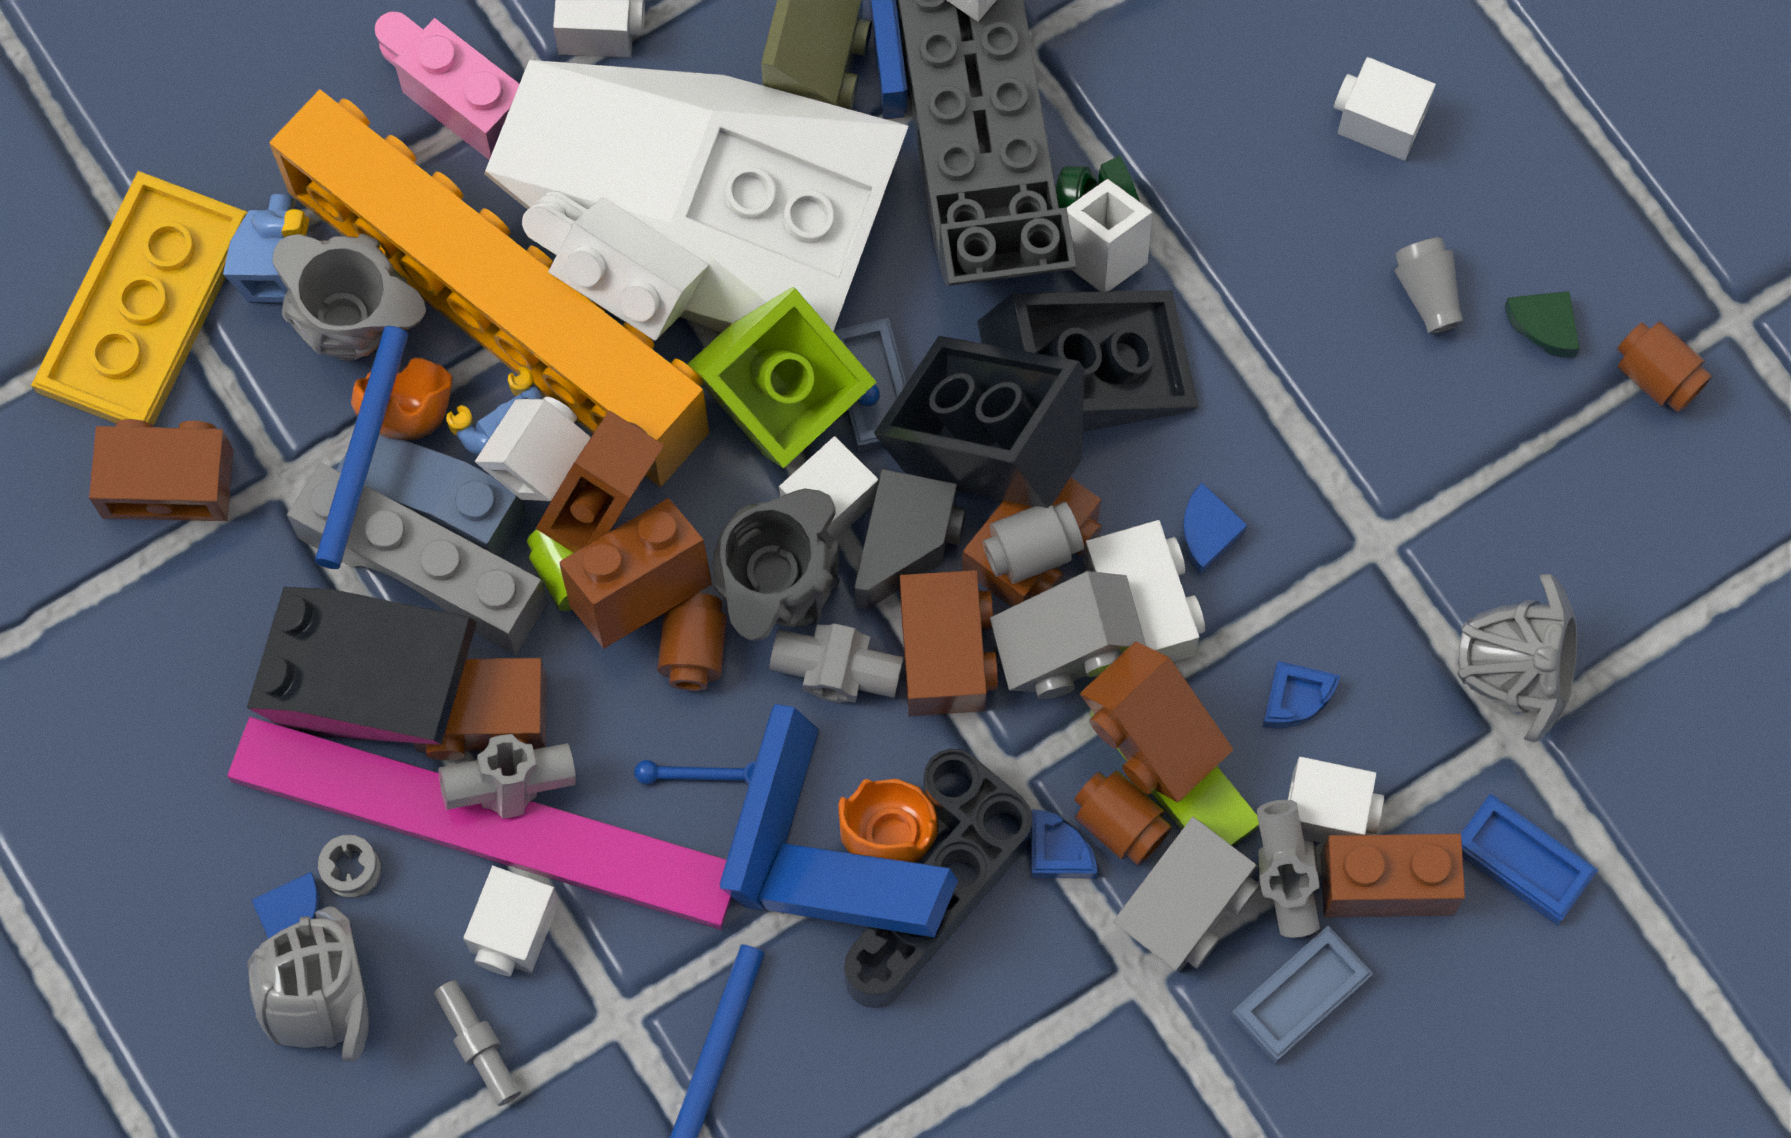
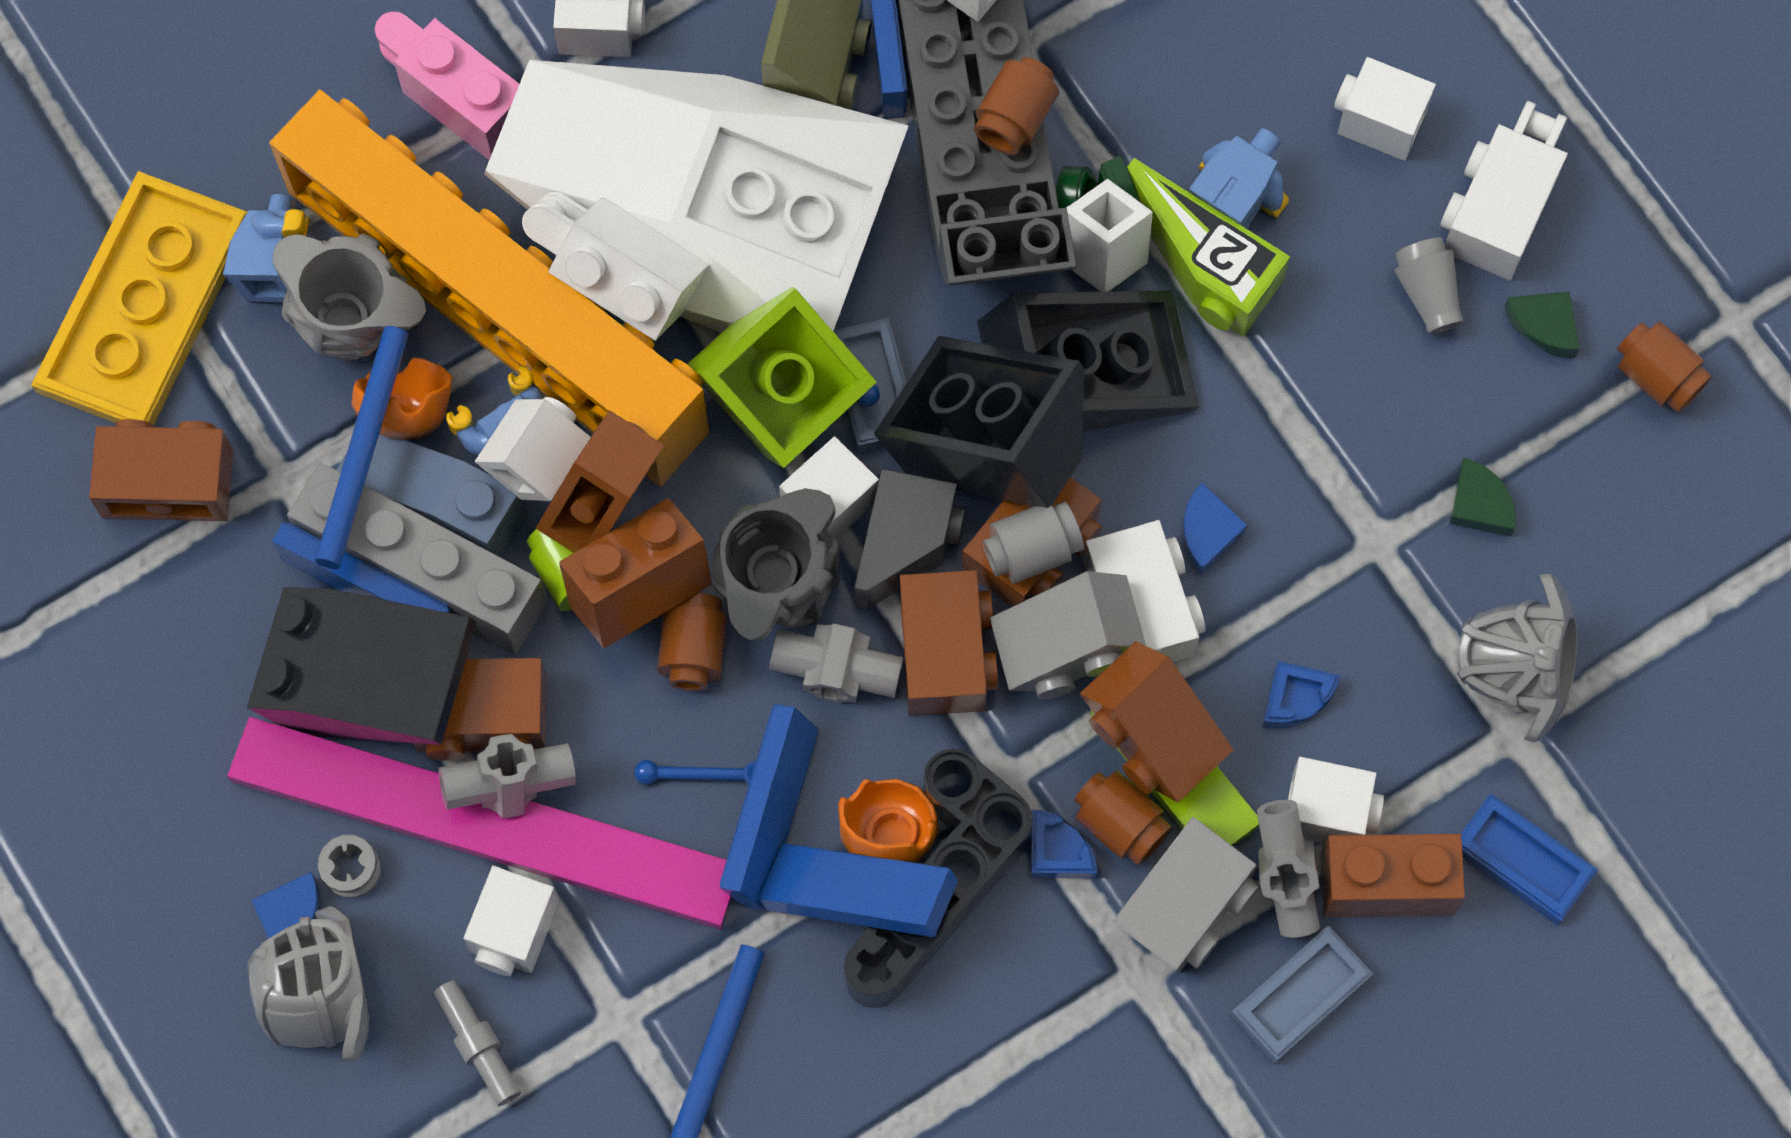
(354, 575): none -> blue tile
(1016, 105): none -> dark orange brick
(1214, 259): none -> lime slope
(1242, 178): none -> medium blue piece
(1482, 500): none -> dark green tile
(1506, 193): none -> white brick

